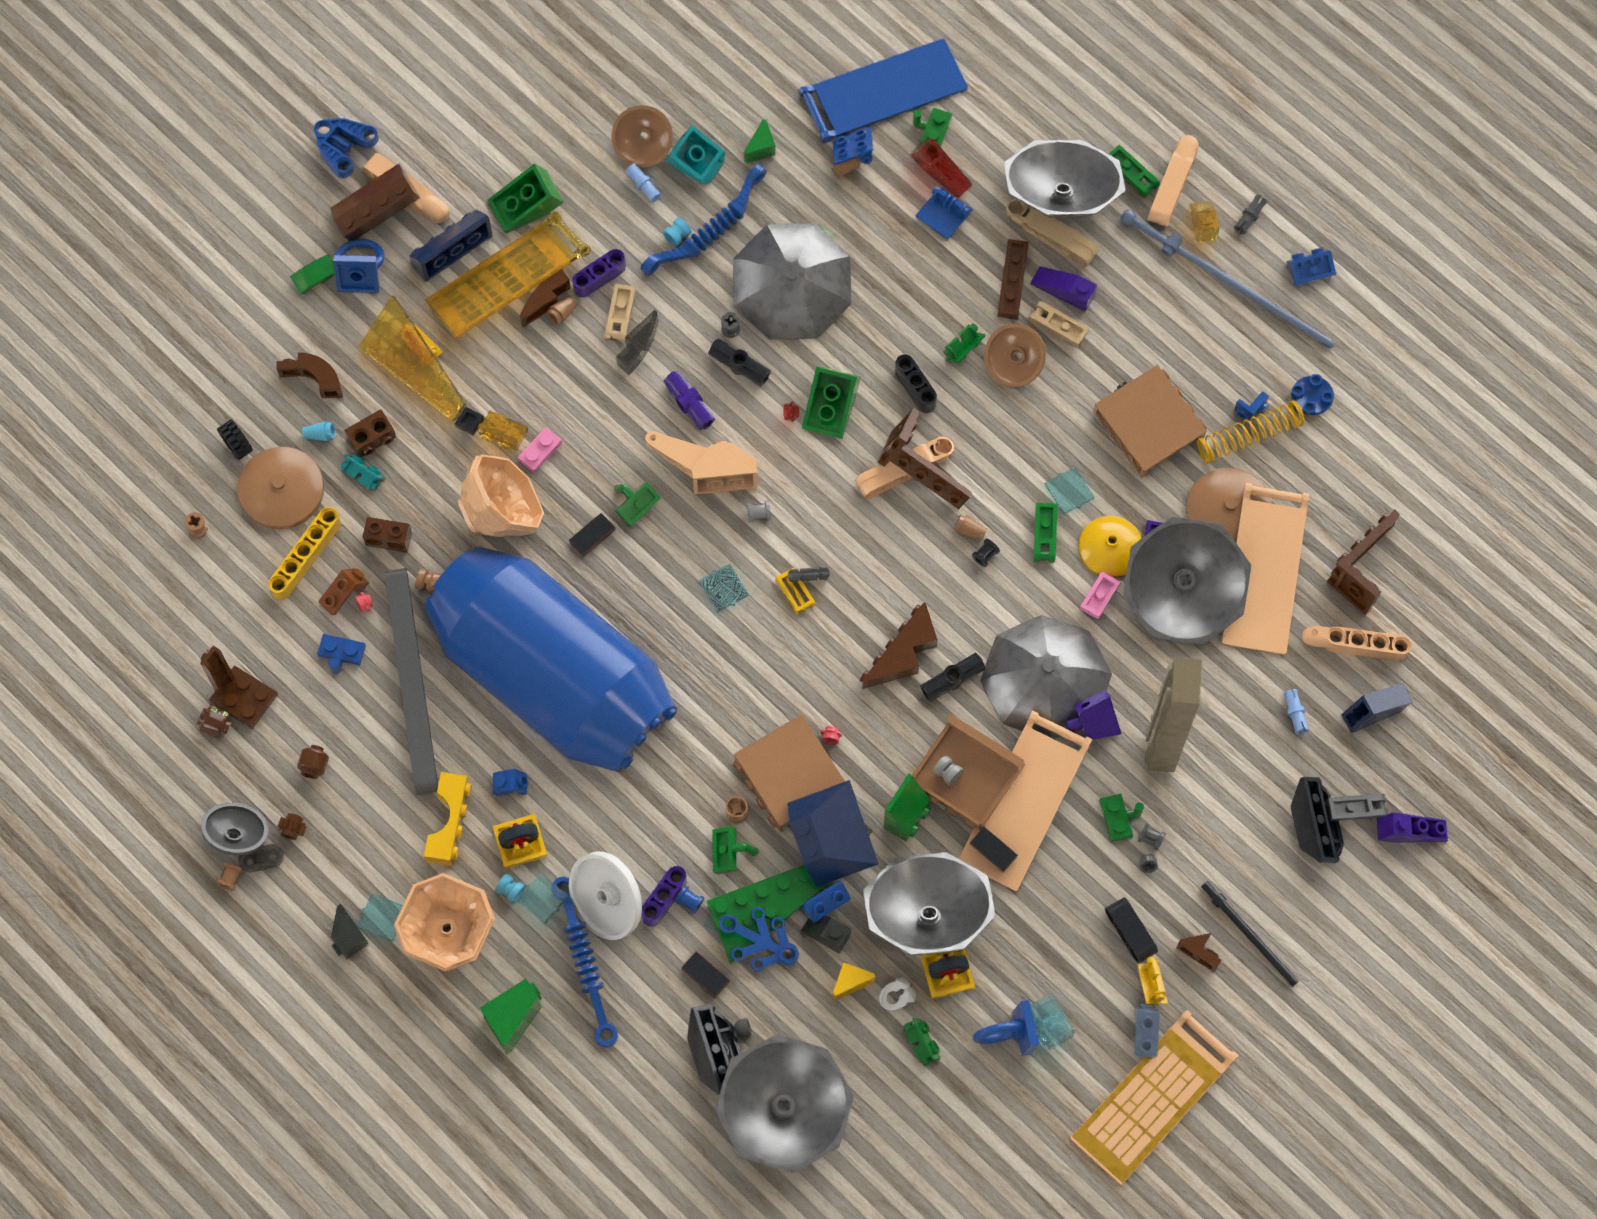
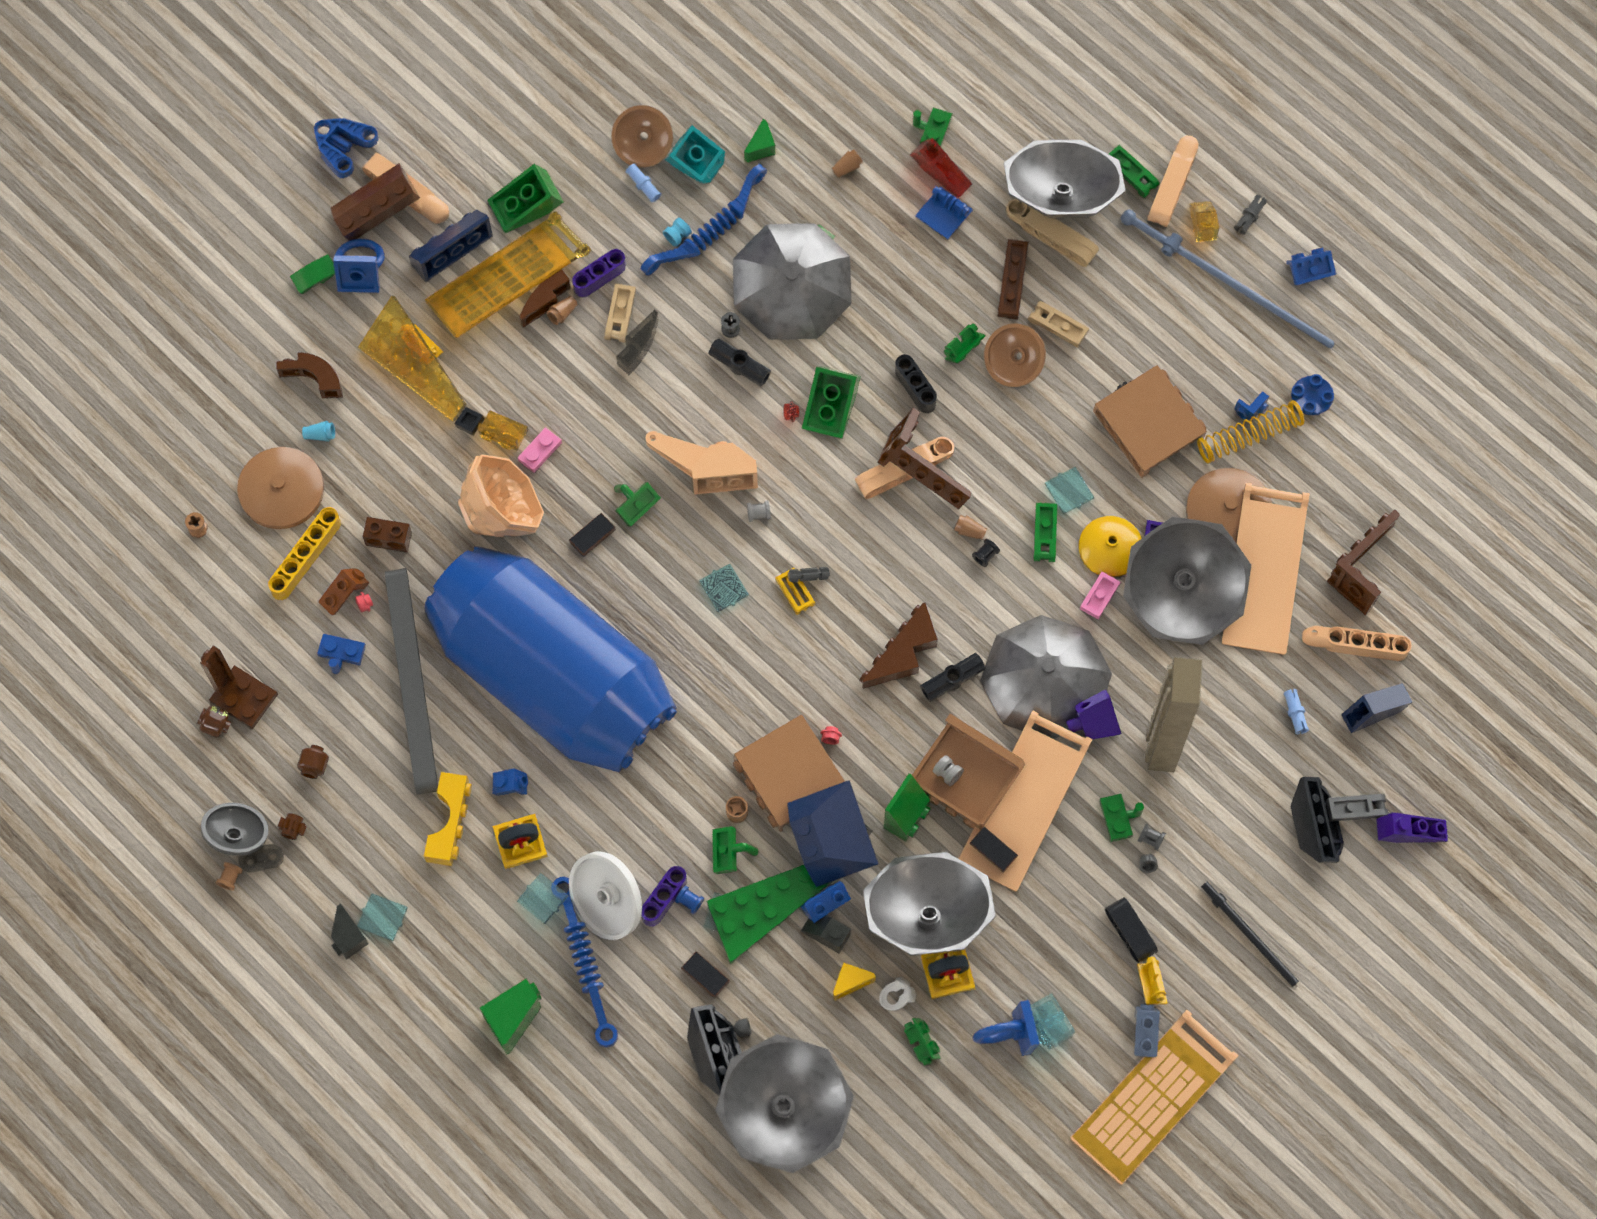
(234, 439): black tyre -> none
(367, 429): reddish brown brick -> none
(369, 476): teal hinge -> none
(426, 580): medium nougat wheel -> none
(438, 905): light nougat rock -> none
(510, 888): medium azure wheel -> none
(689, 400): dark purple piece -> none
(762, 941): blue plant -> none
(854, 145): blue hinge -> none
(885, 89): blue flag -> none
(1065, 286): dark purple slope -> none
(1194, 948): reddish brown slope -> none

